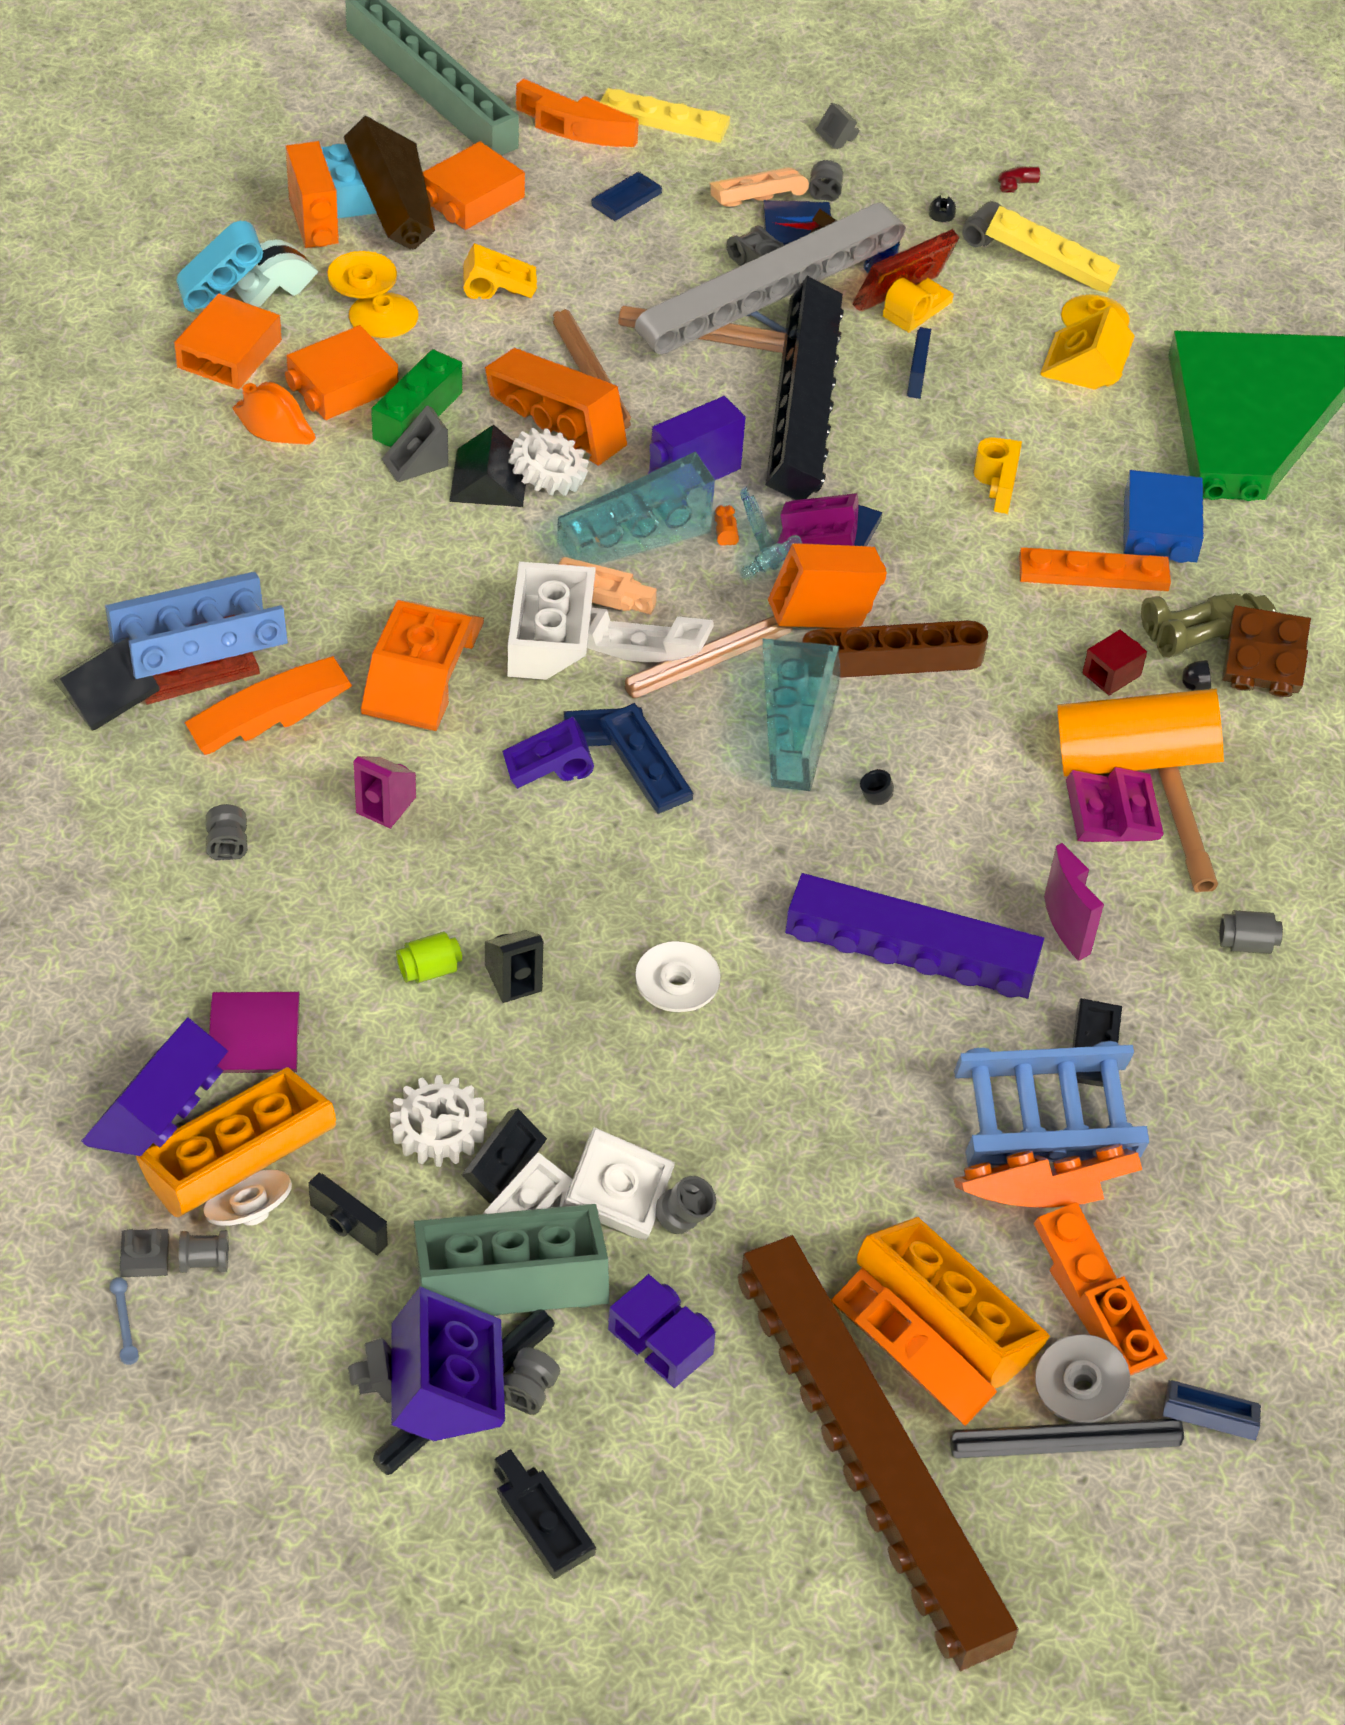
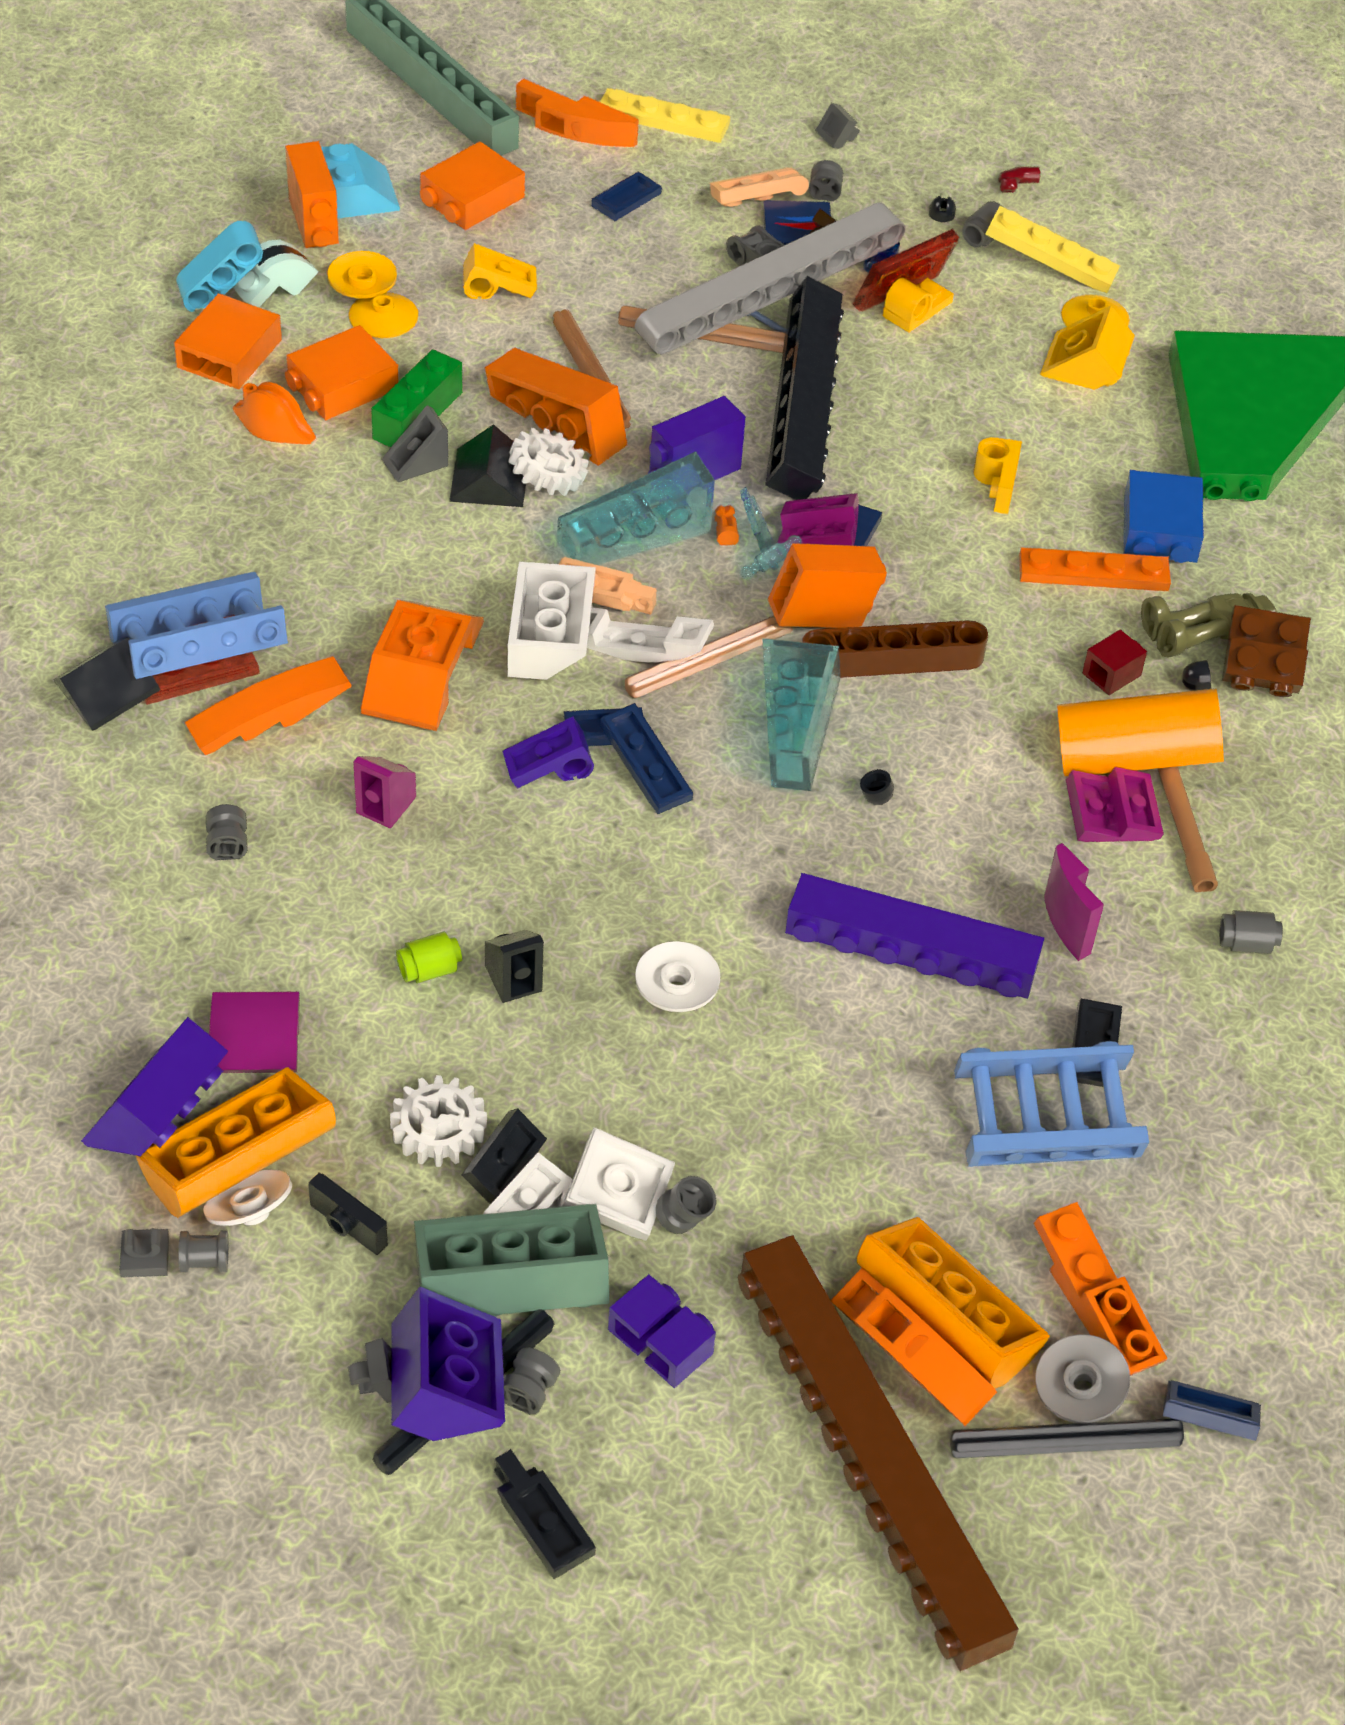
(129, 1353): sand blue hinge -> none
(393, 181): dark brown slope -> none
(919, 363): dark blue tile -> none
(1032, 1183): orange slope -> none

